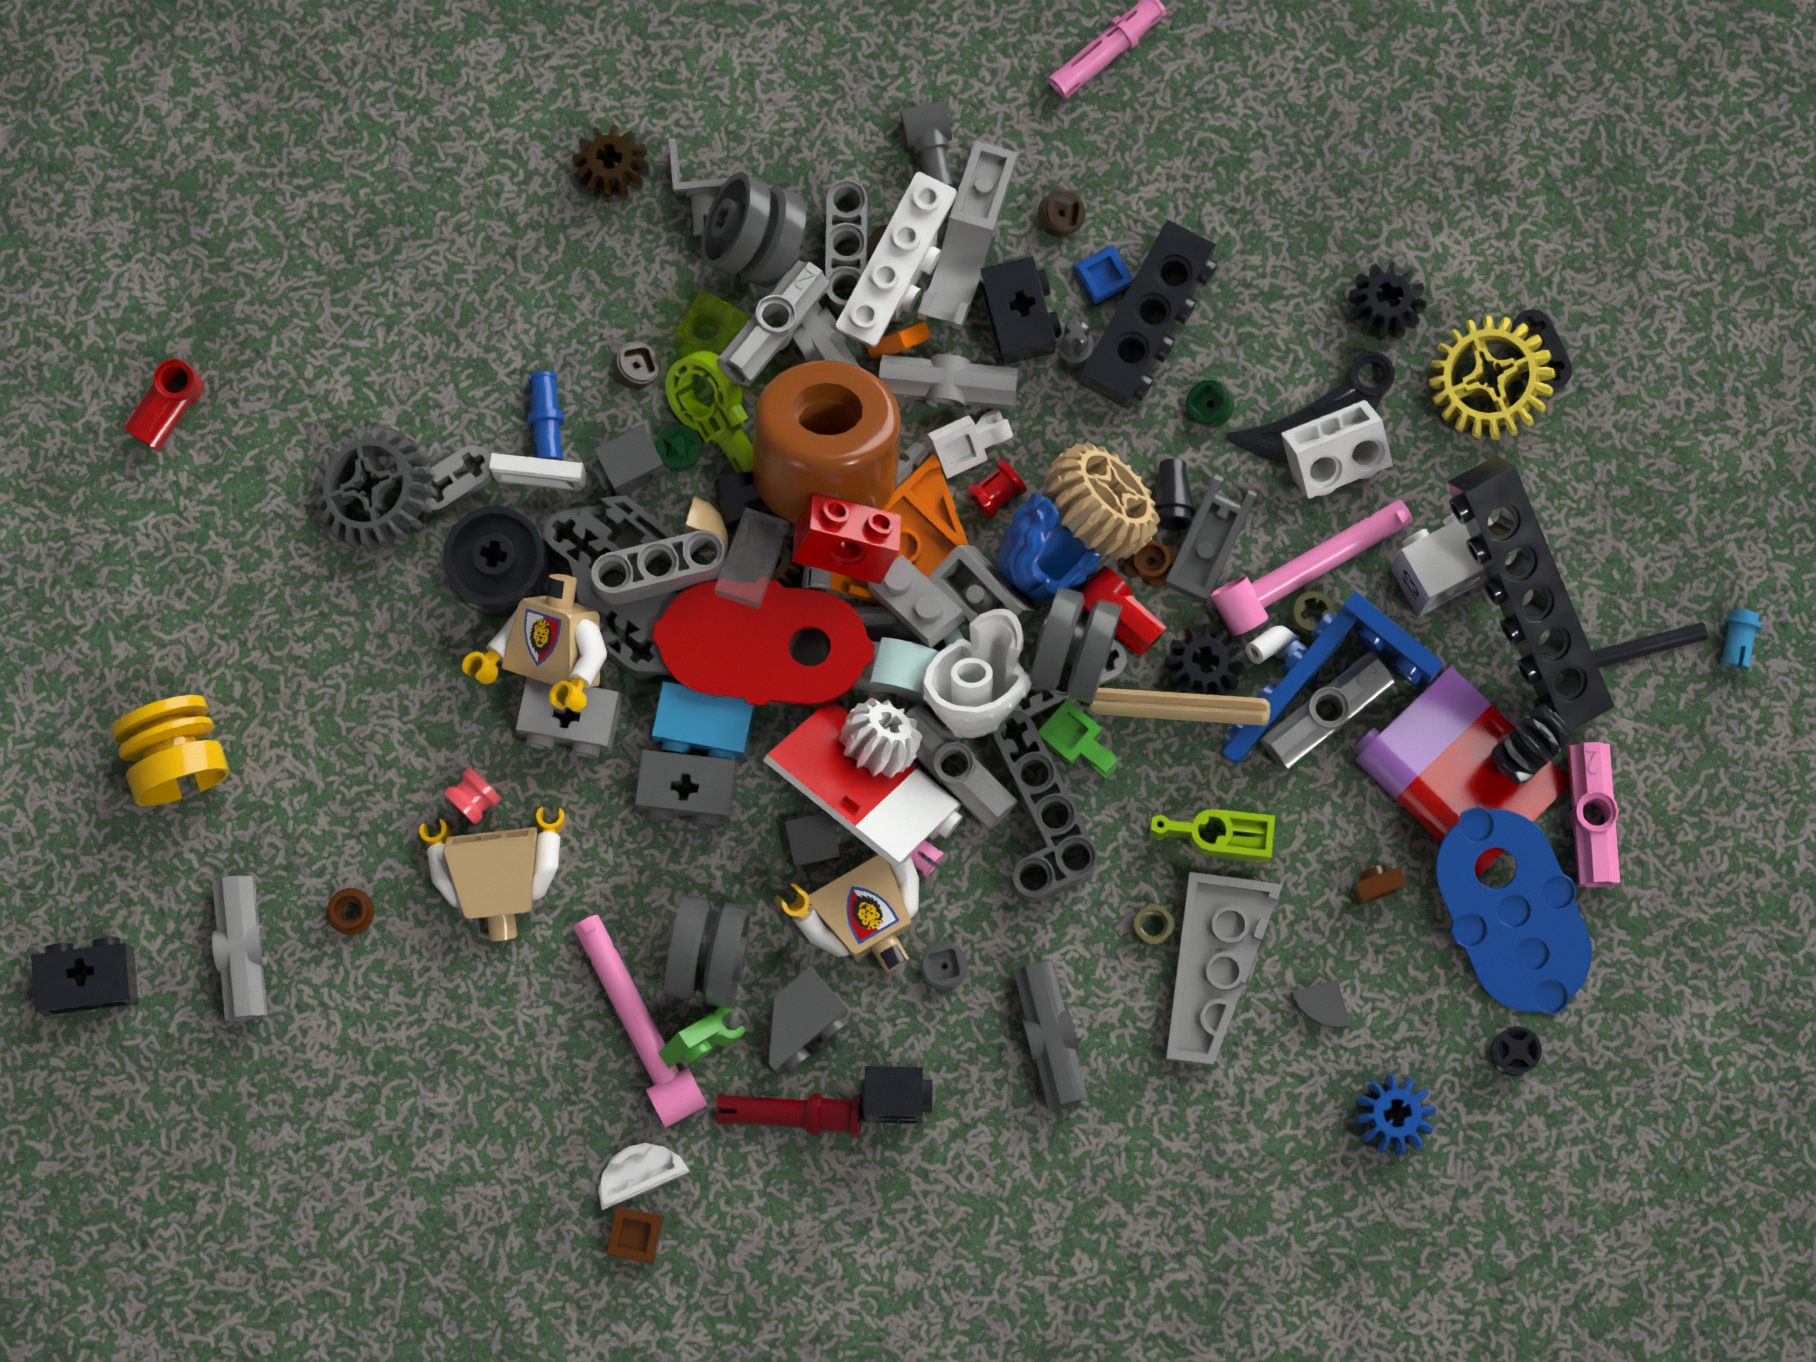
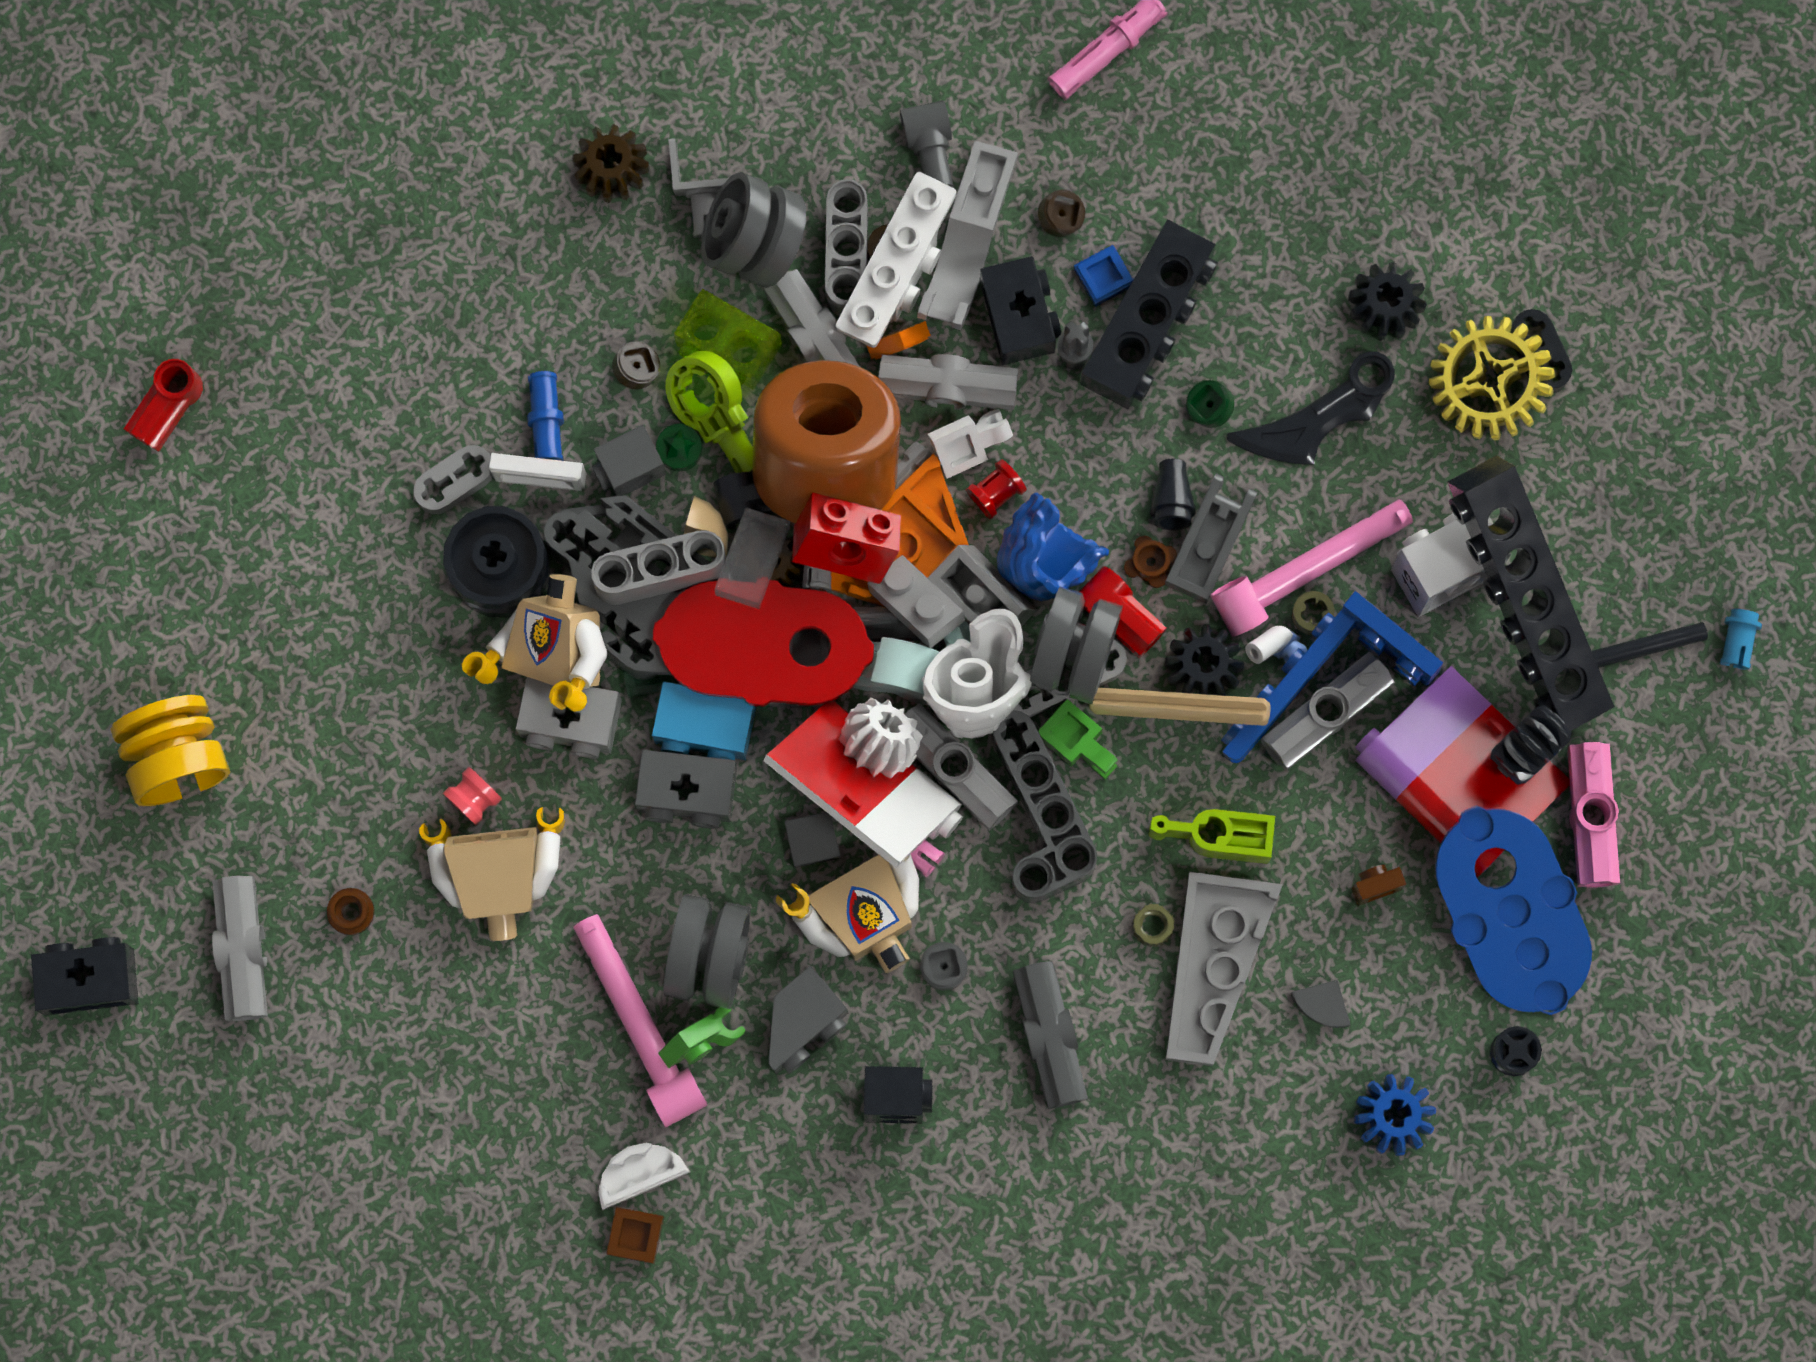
(355, 476): dark grey gear -> none
(760, 342): light grey piece -> none
(814, 1114): dark red pin -> none
(1101, 501): tan gear -> none
(1334, 441): white brick -> none

